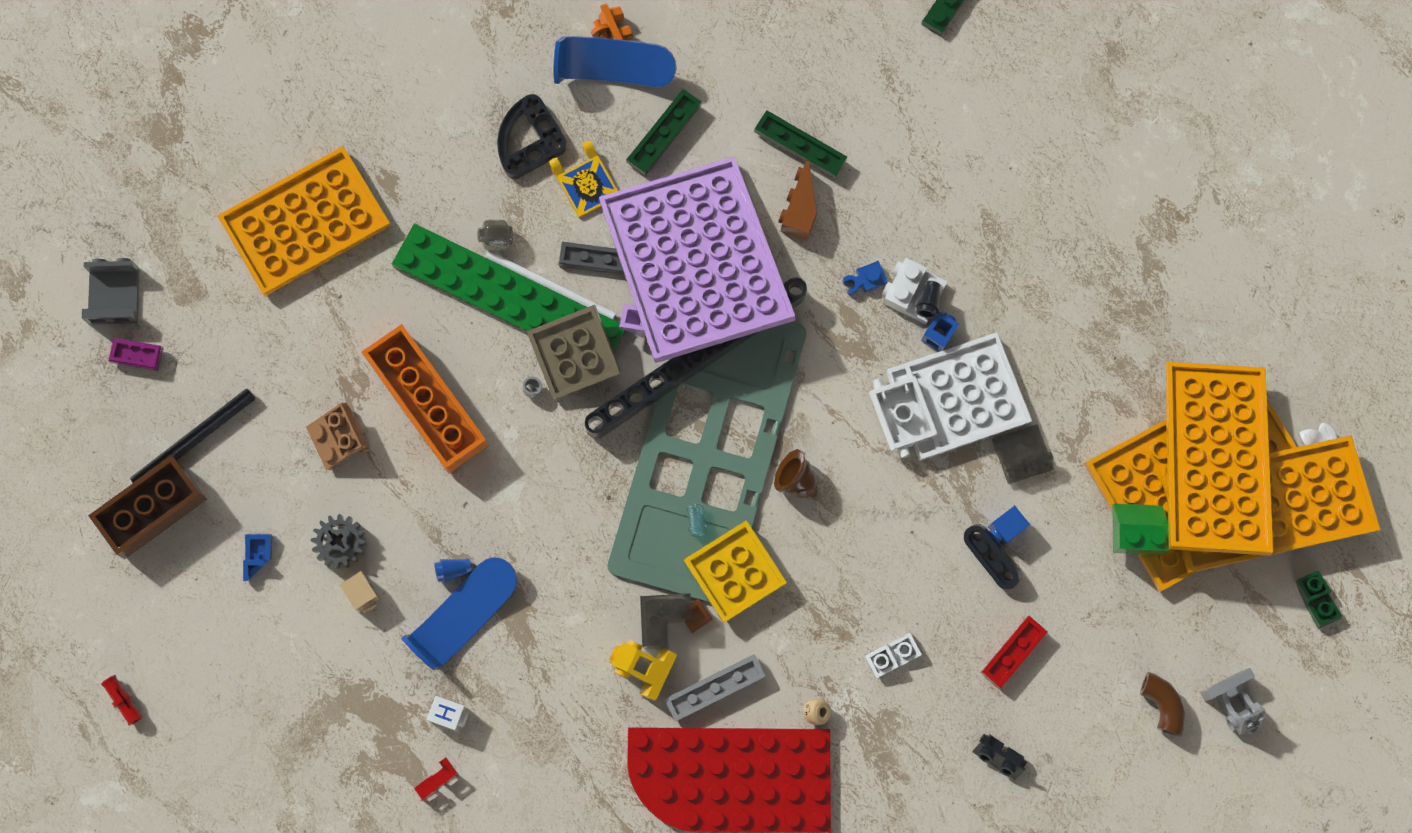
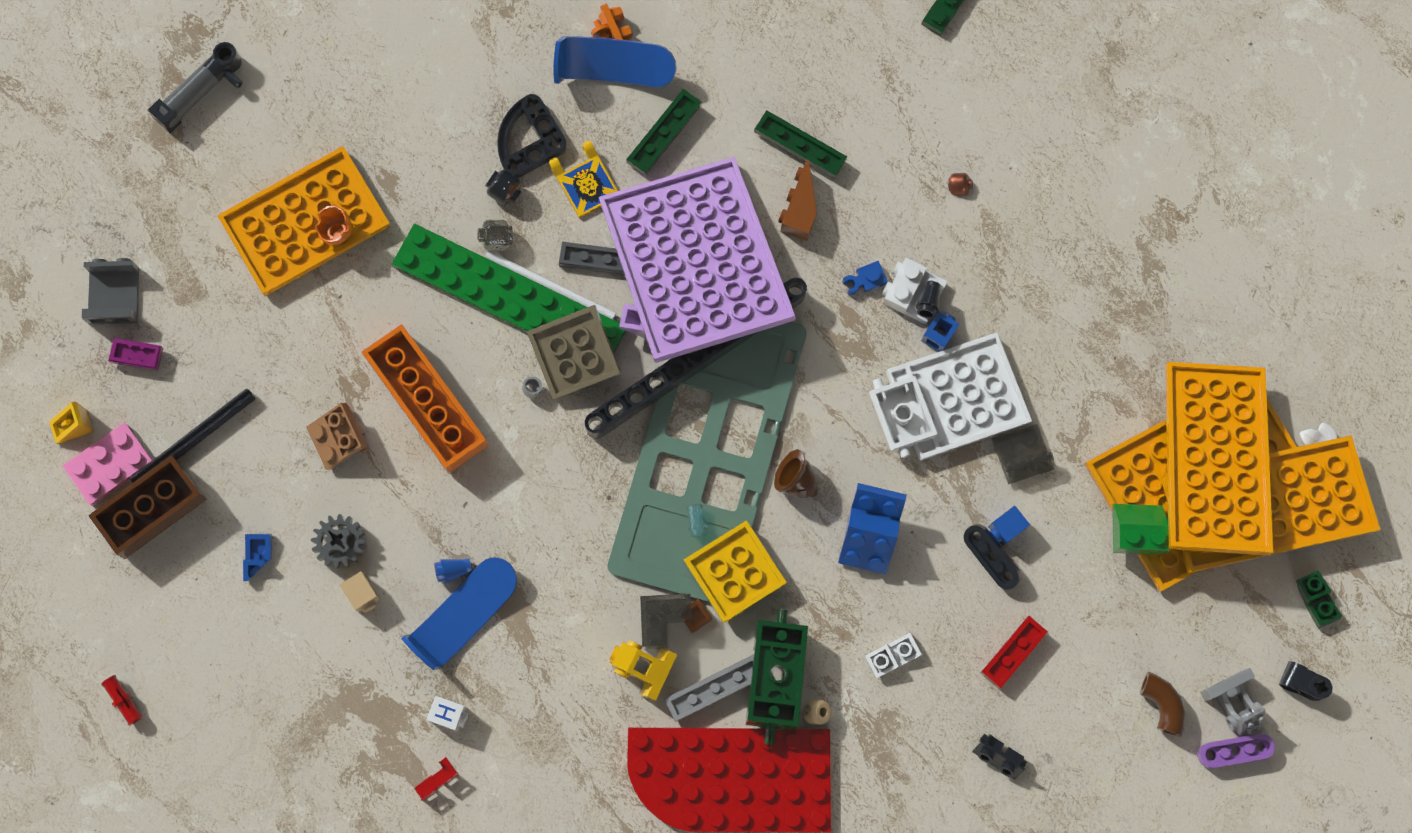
(70, 423): none -> yellow slope
(107, 464): none -> bright pink plate
(197, 85): none -> piece
(334, 225): none -> orange hair
(503, 187): none -> black head
(773, 702): none -> dark green brick
(872, 528): none -> blue bracket
(959, 184): none -> copper piece
(1246, 750): none -> medium lavender plate
(1302, 681): none -> black piece

